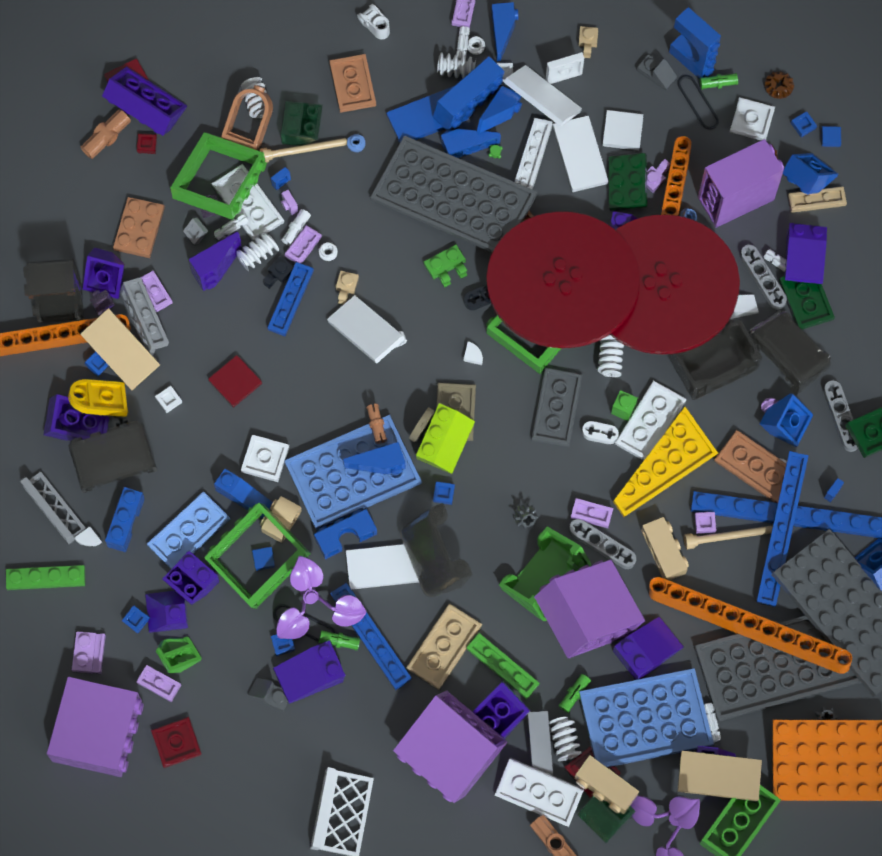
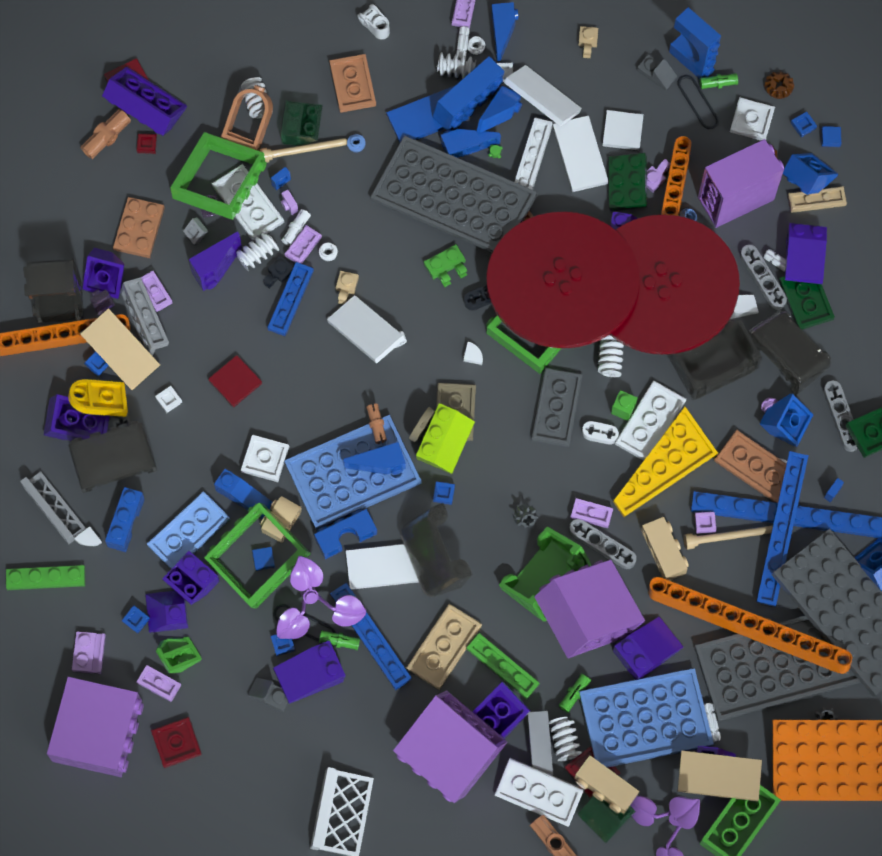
(231, 226): white axle -> none
(564, 68): white tile -> none

